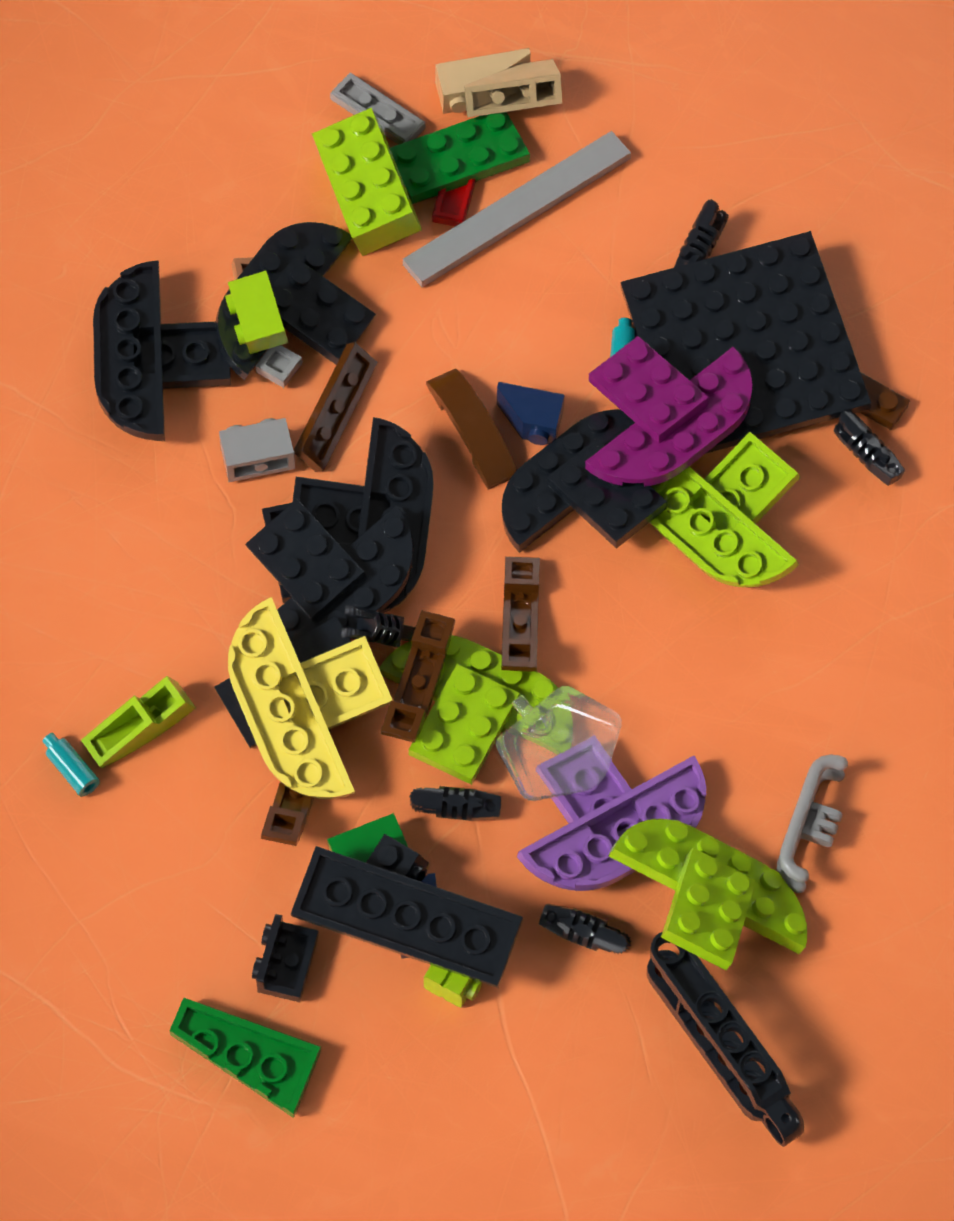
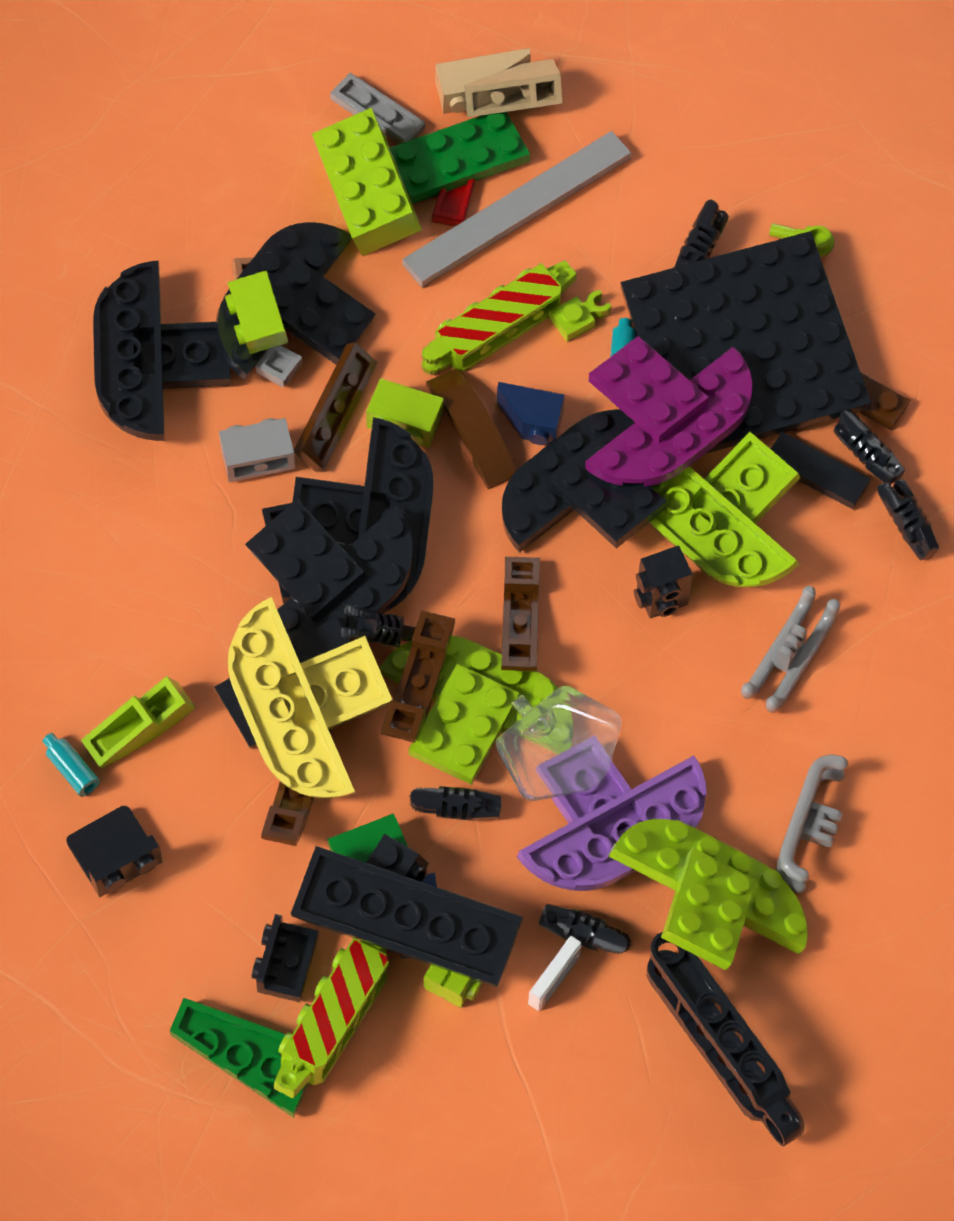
(114, 850): none -> black bracket
(332, 1017): none -> lime hinge
(408, 408): none -> lime brick
(497, 319): none -> lime hinge
(555, 973): none -> white tile
(577, 317): none -> lime plate
(663, 582): none -> black brick
(790, 652): none -> light grey piece
(821, 471): none -> black tile
(822, 236): none -> lime plate
(909, 518): none -> black hinge

